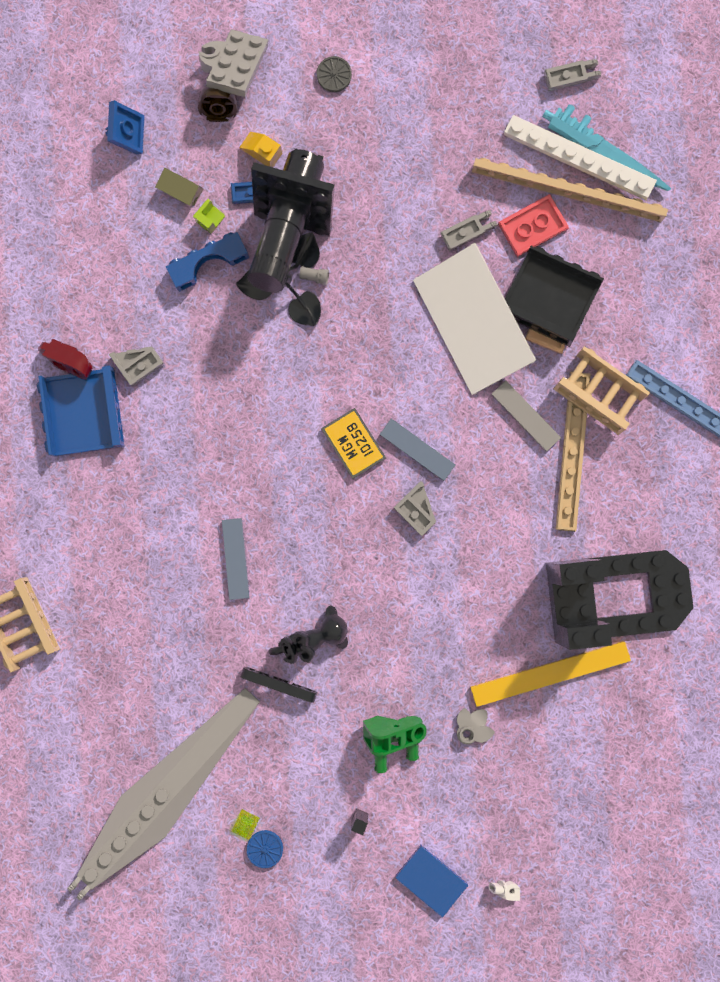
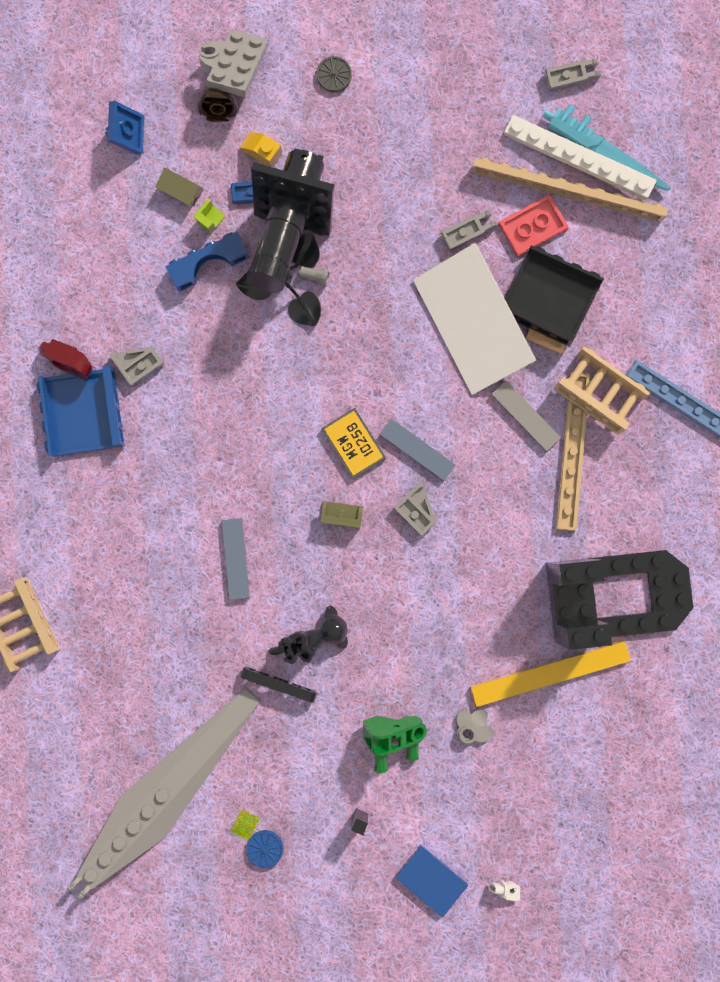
(341, 514): none -> olive hinge

